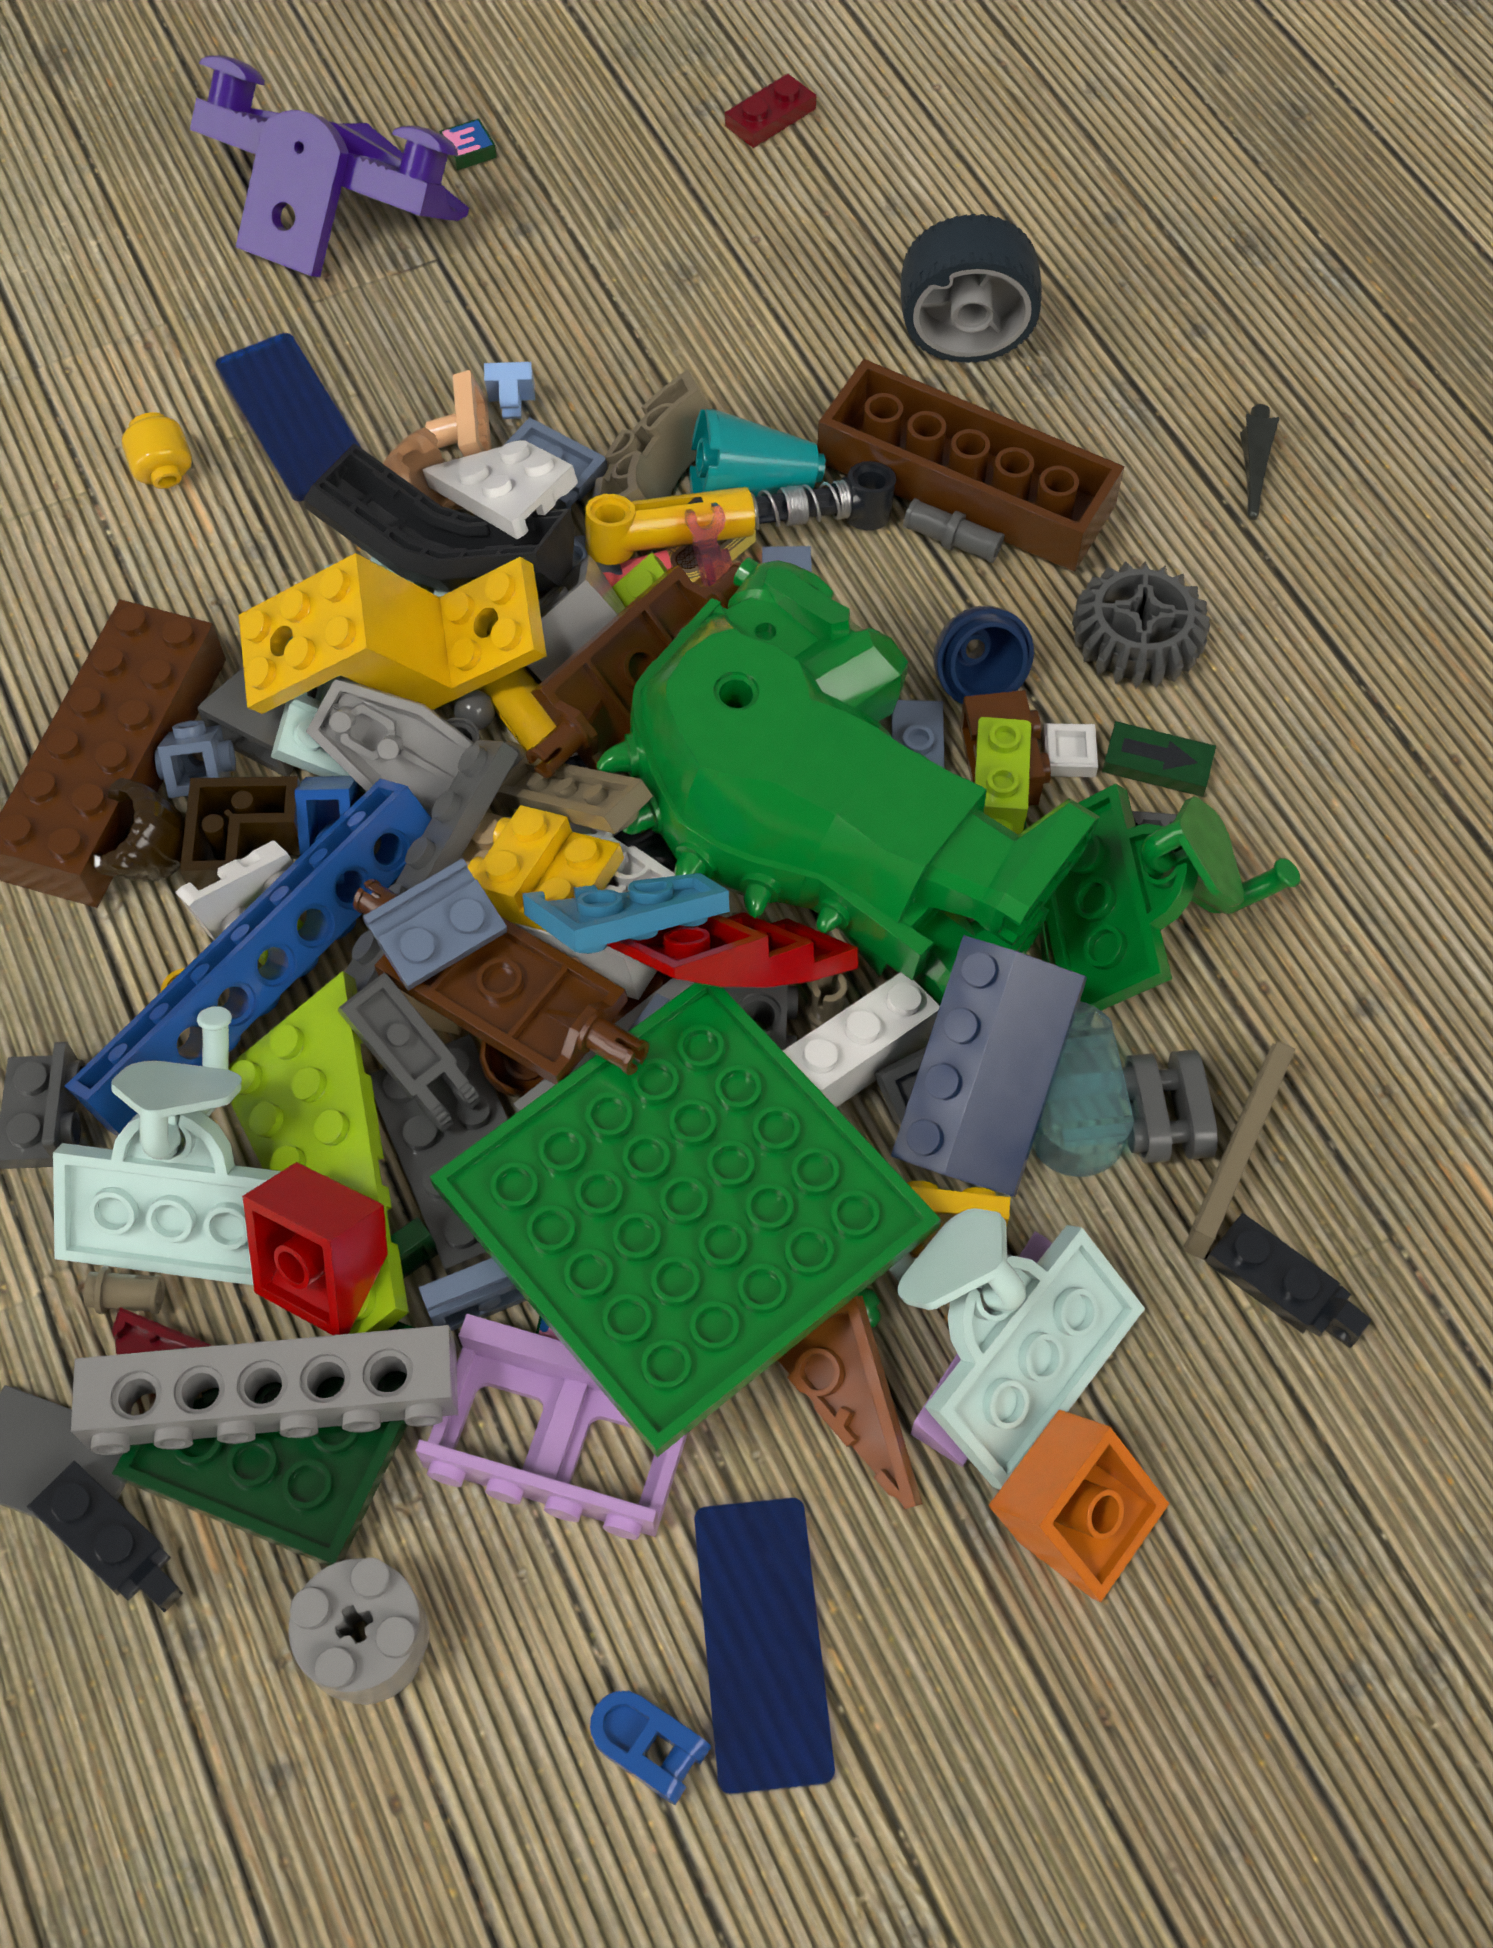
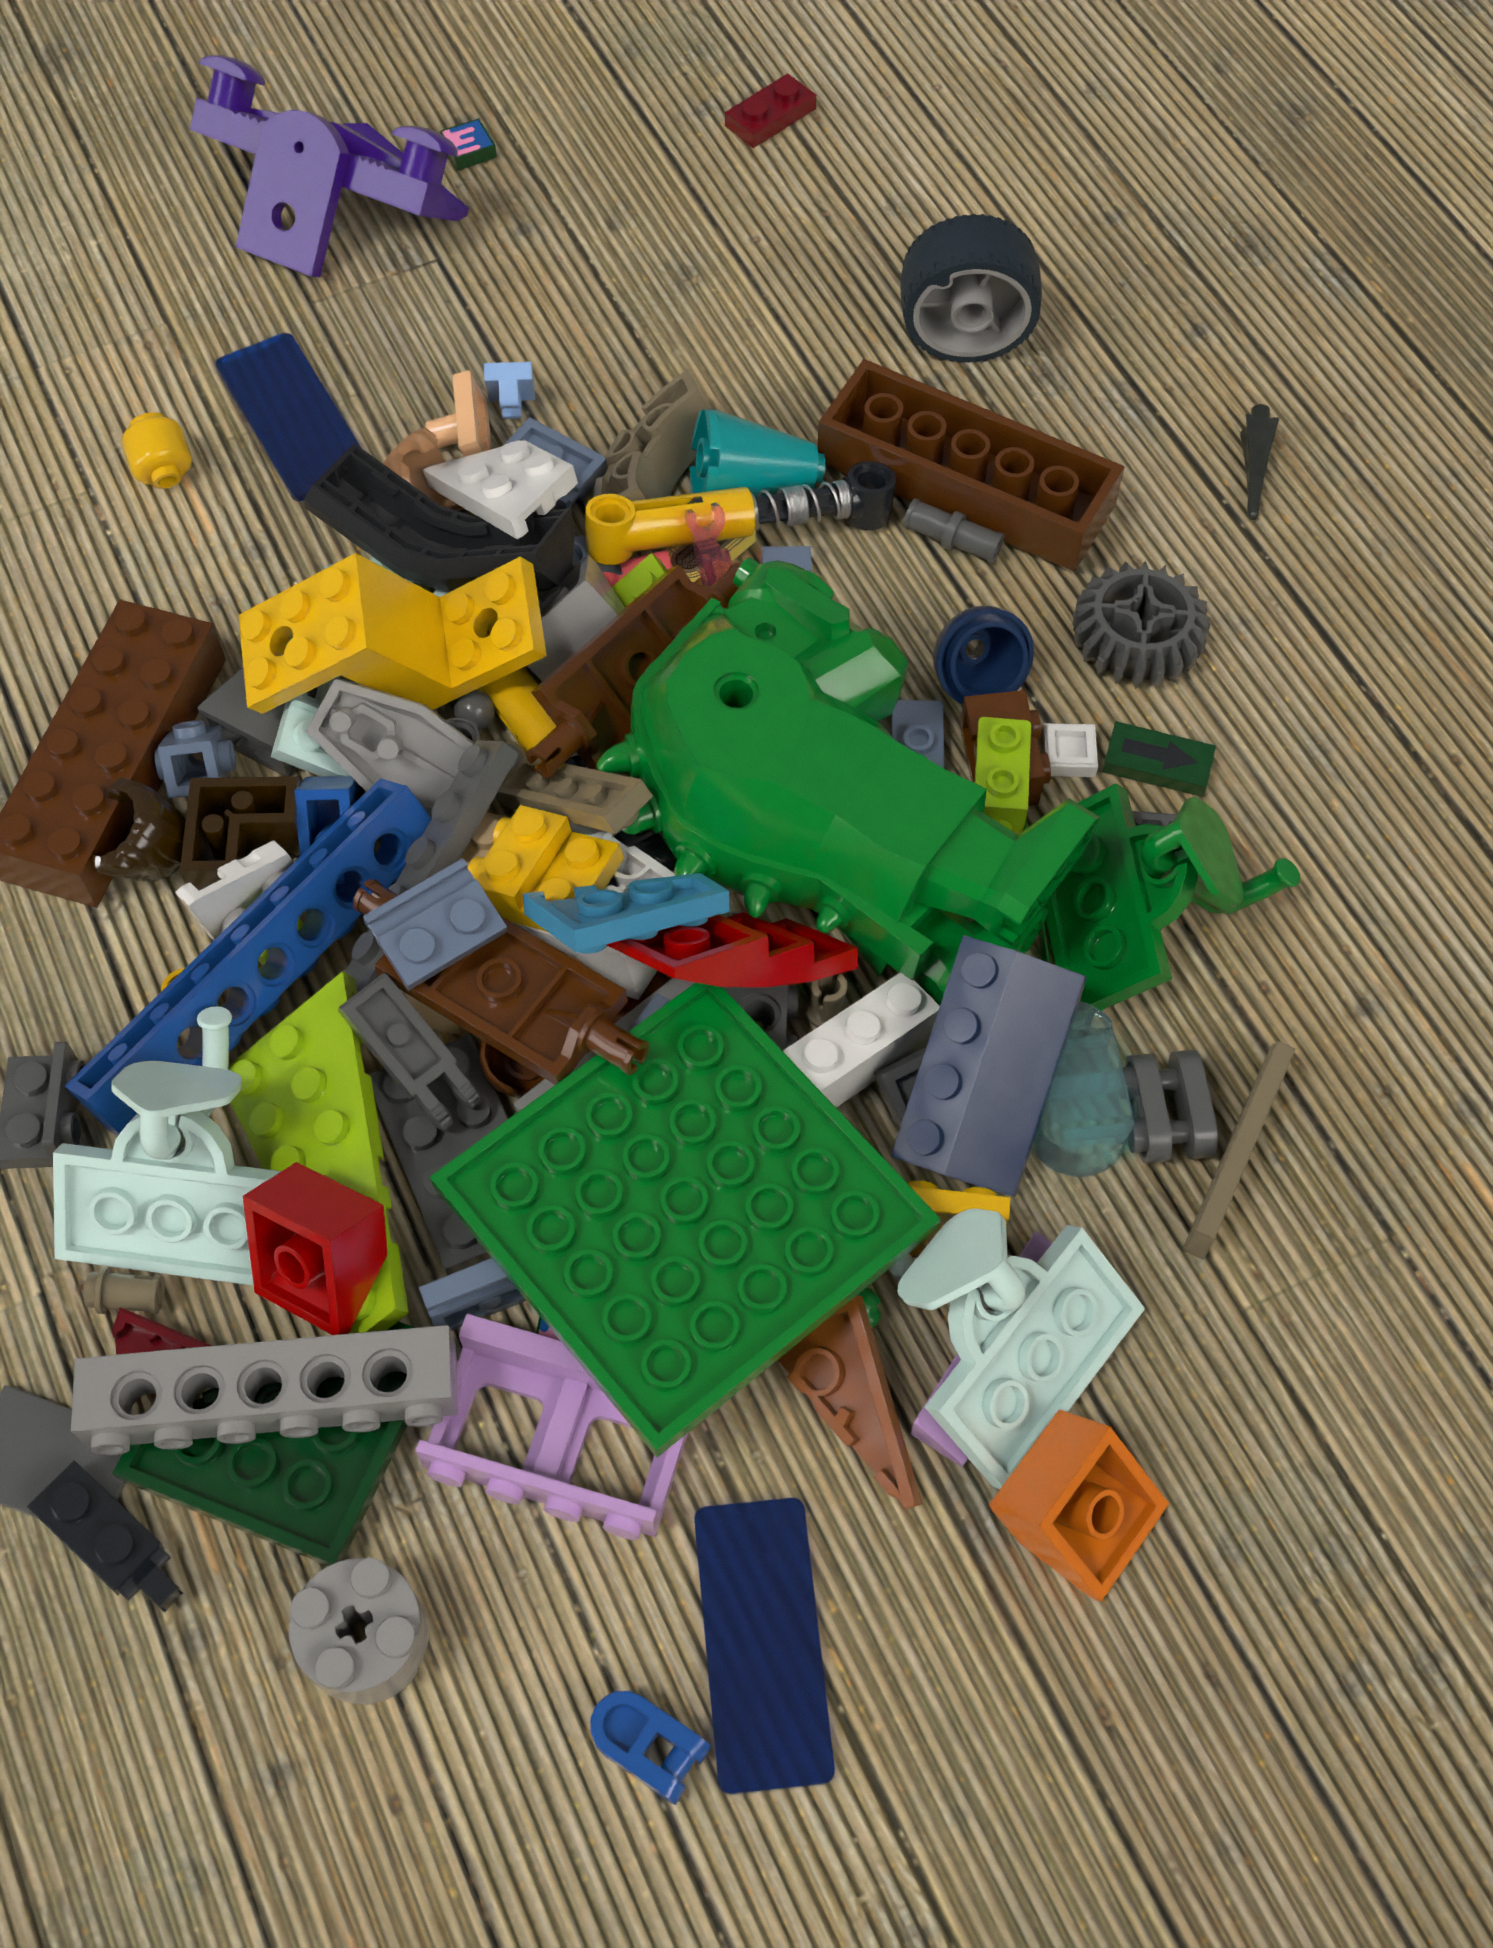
(414, 1246): dark green tile -> none
(1286, 1282): black hinge -> none

